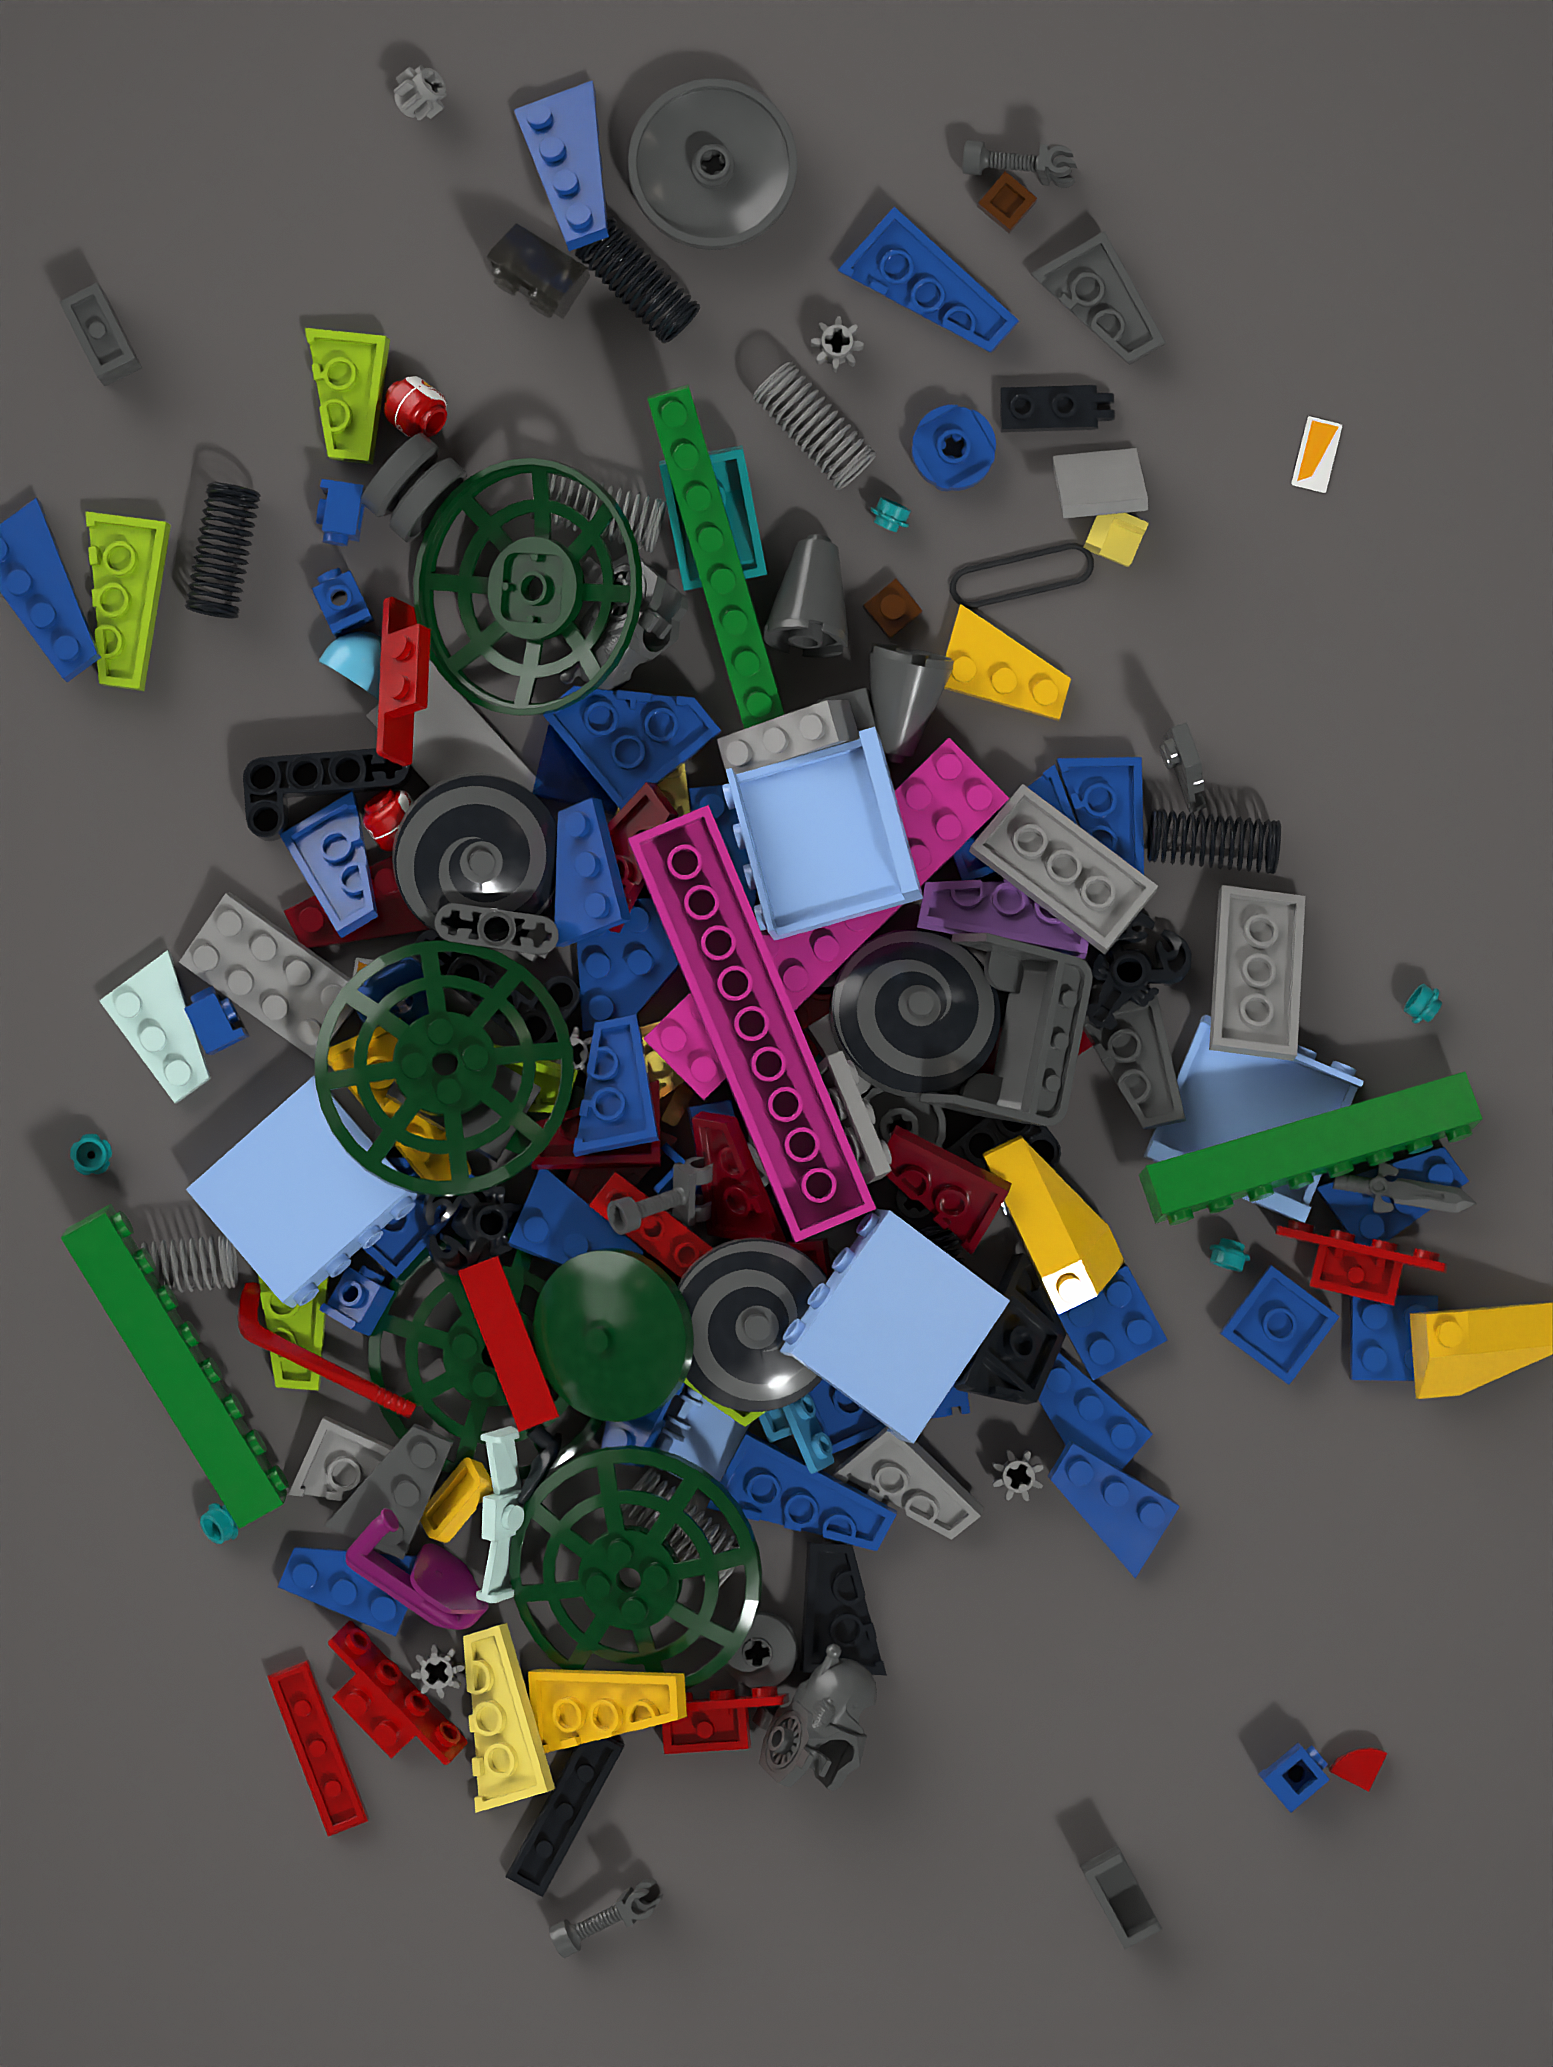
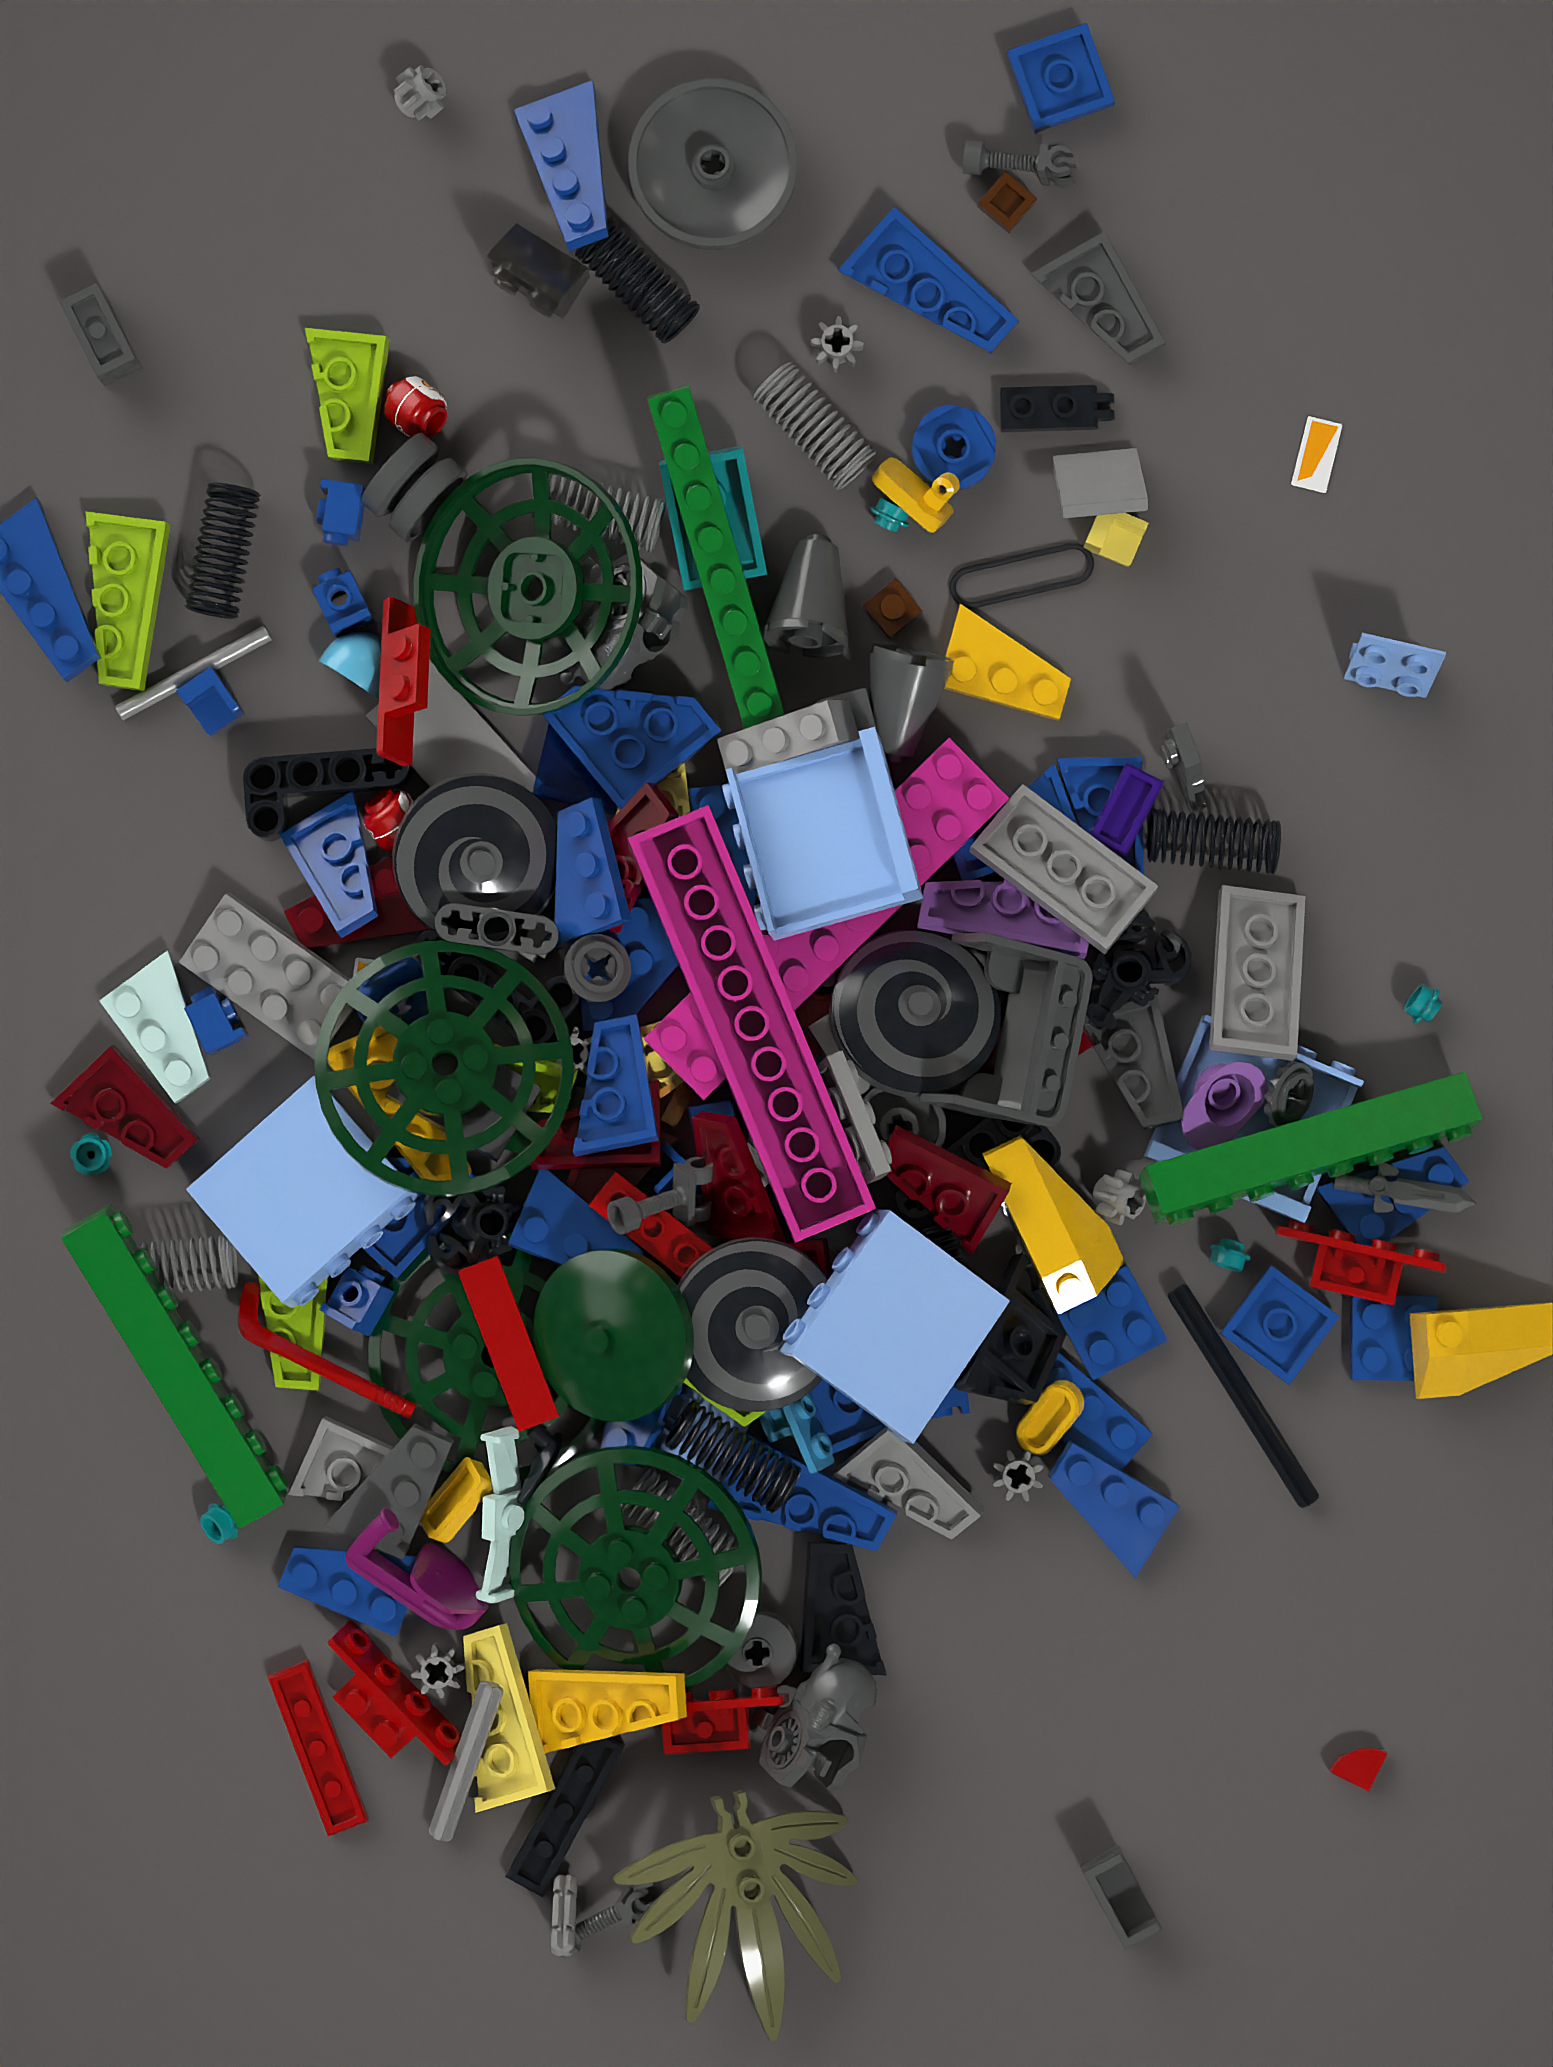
(126, 1106): none -> dark red wing
(172, 683): none -> light grey bar
(210, 701): none -> blue panel
(466, 1761): none -> light grey axle
(564, 1915): none -> light grey axle
(616, 968): none -> dark grey gear
(745, 1873): none -> olive plant
(777, 1490): none -> black piece
(923, 503): none -> yellow piece
(1050, 1417): none -> yellow tile
(1060, 78): none -> blue plate
(1119, 1197): none -> light grey gear
(1126, 809): none -> dark purple tile
(1222, 1103): none -> medium lavender piece
(1243, 1396): none -> black axle
(1295, 1792): blue brick -> none
(1296, 1081): none -> dark grey gear
(1393, 665): none -> light blue hinge

